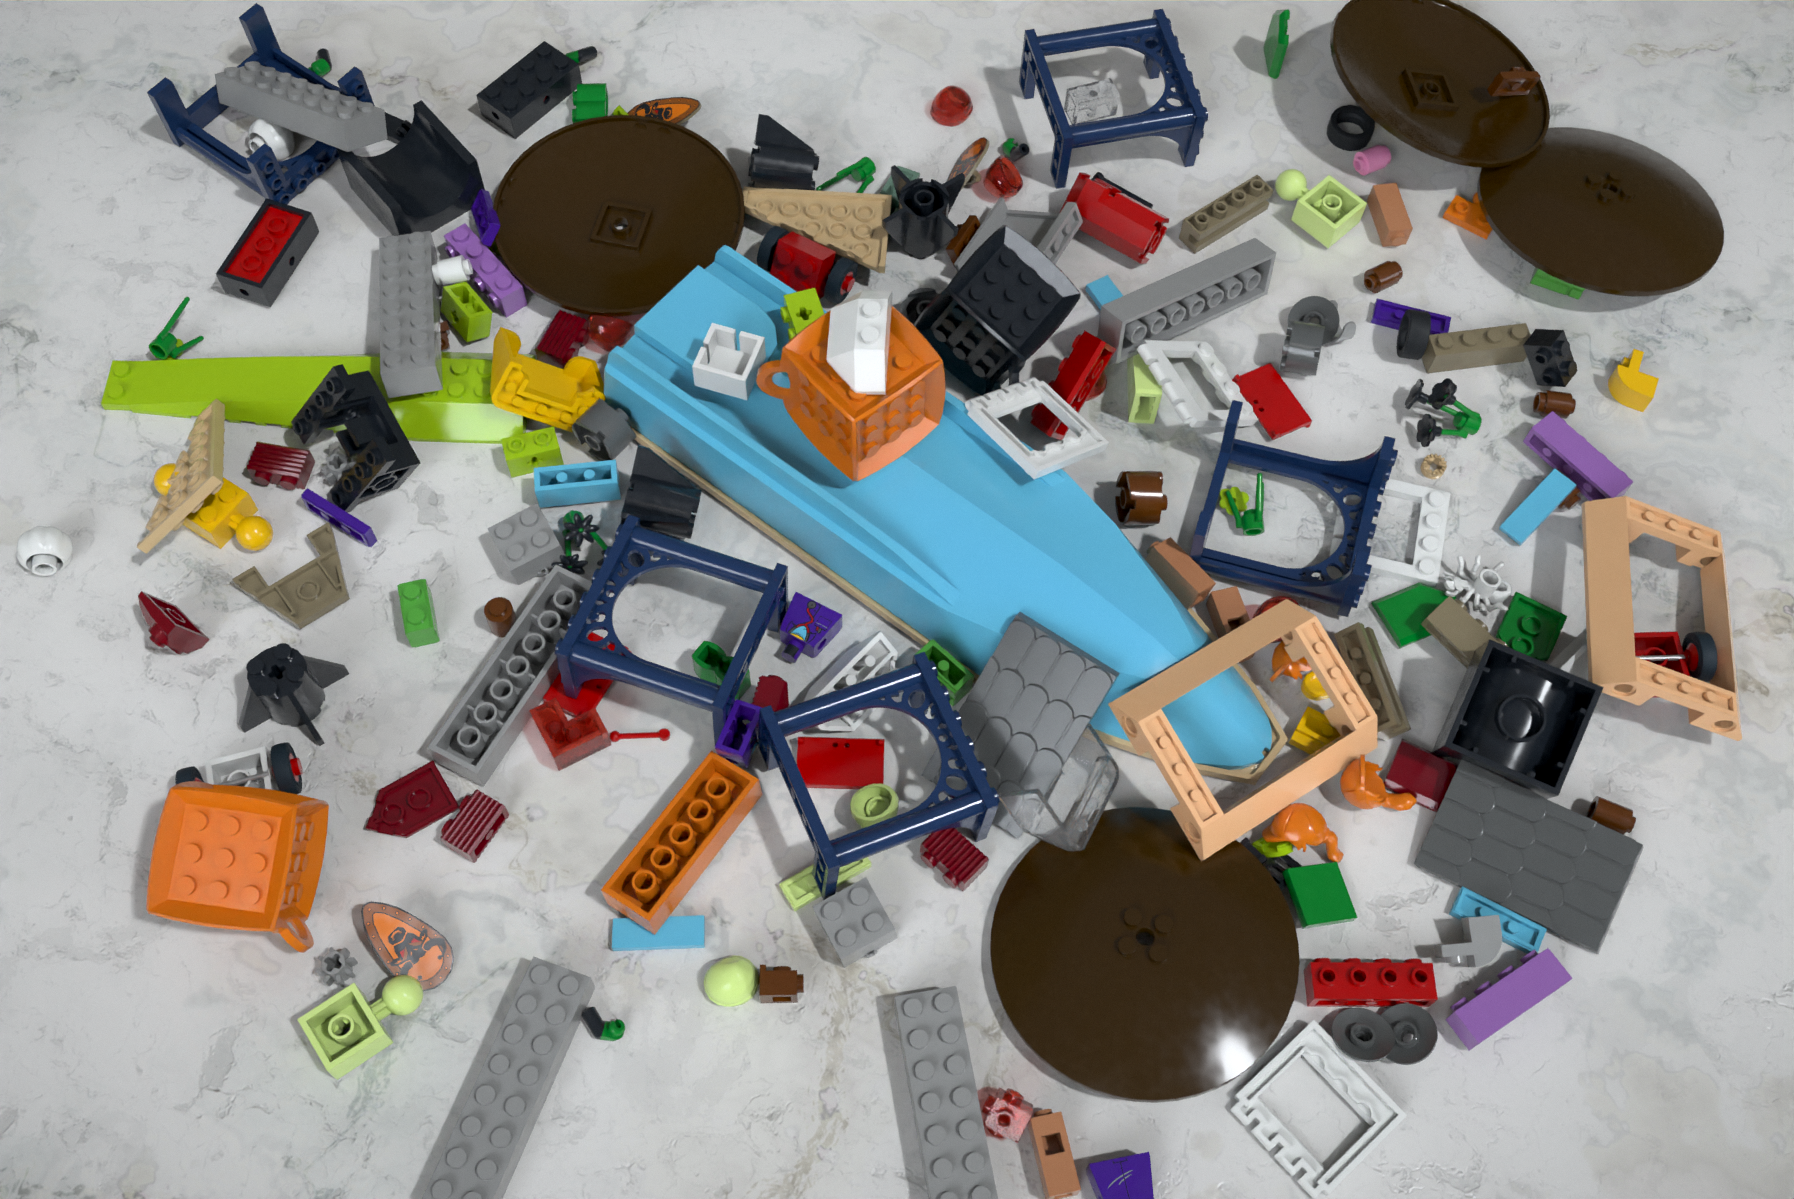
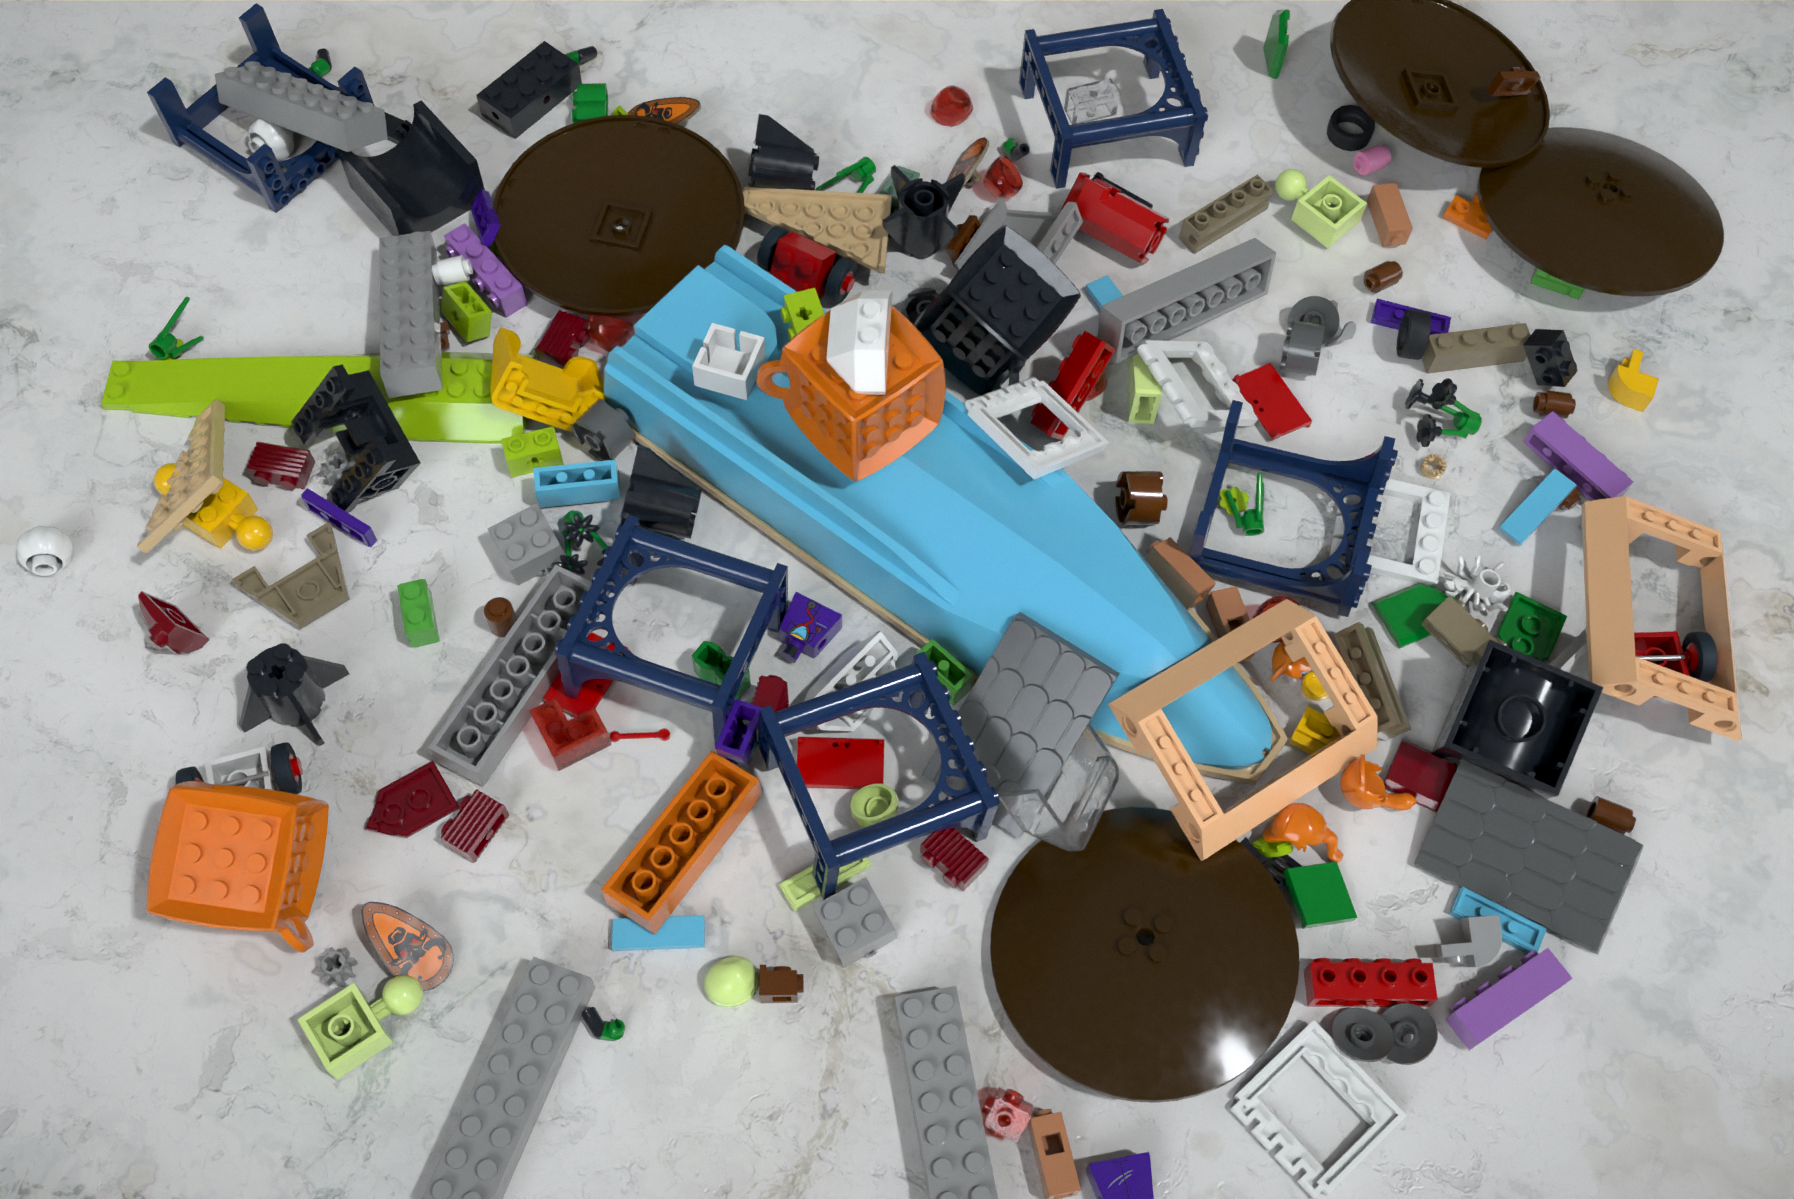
(267, 252): brick -> none

